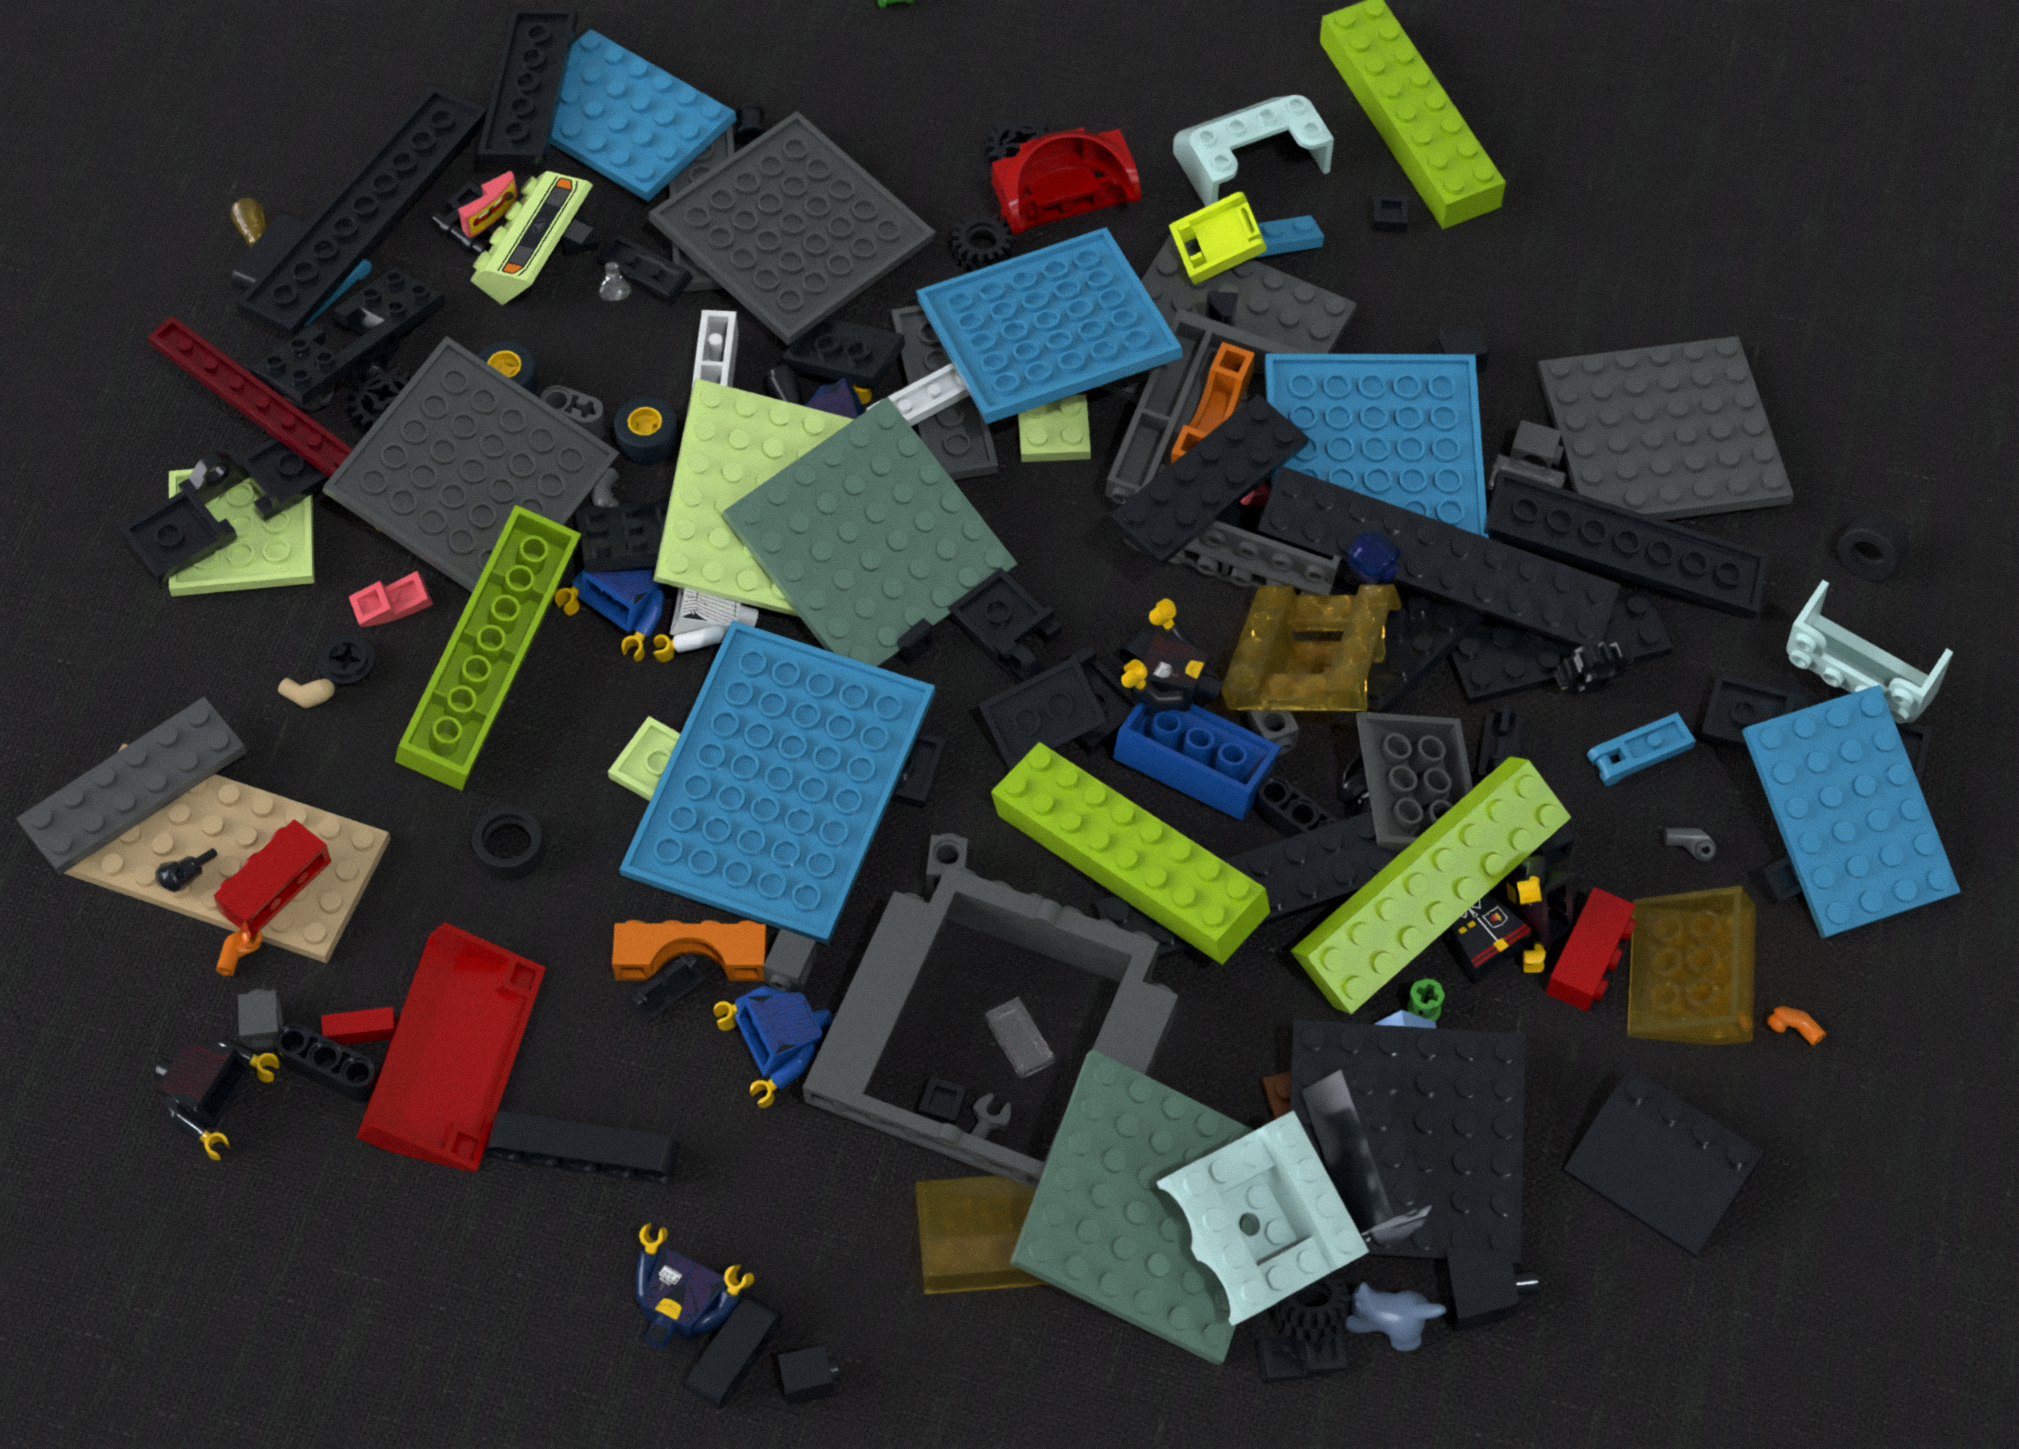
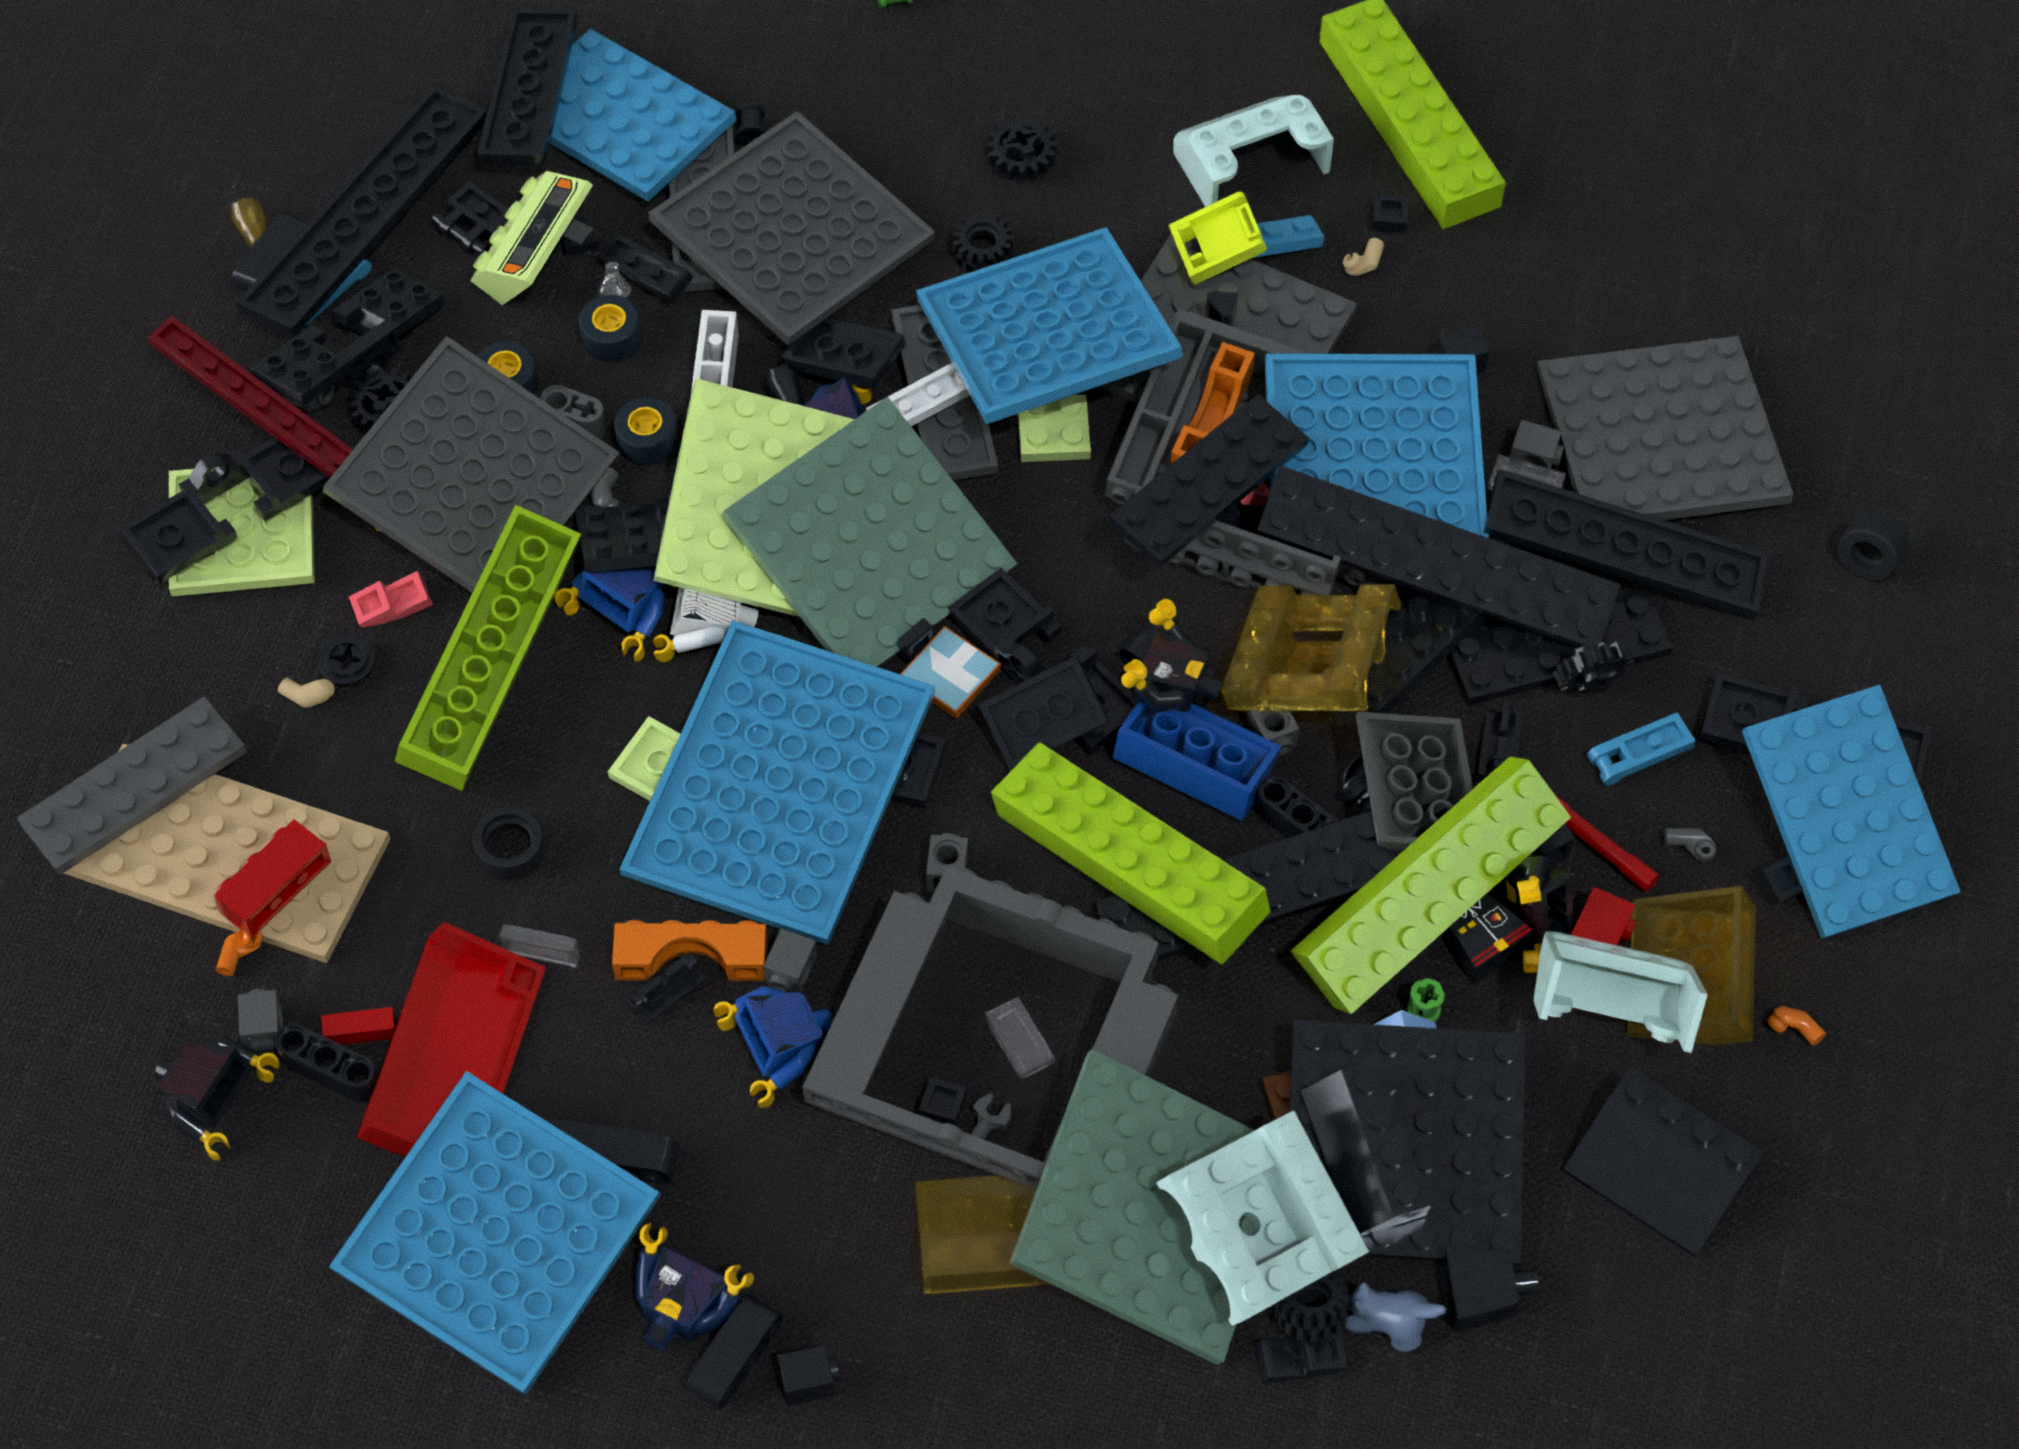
(179, 874): black piece -> none
(495, 1232): none -> dark azure plate
(496, 200): slope -> none
(540, 945): none -> clear tile
(610, 328): none -> black wheel
(954, 669): none -> tile
(1060, 180): red piece -> none
(1365, 263): none -> tan arm
(1374, 557): clear blue head -> none
(1619, 984): none -> light aqua windscreen
(1627, 863): none -> red piece
(1857, 665): light aqua windscreen -> none

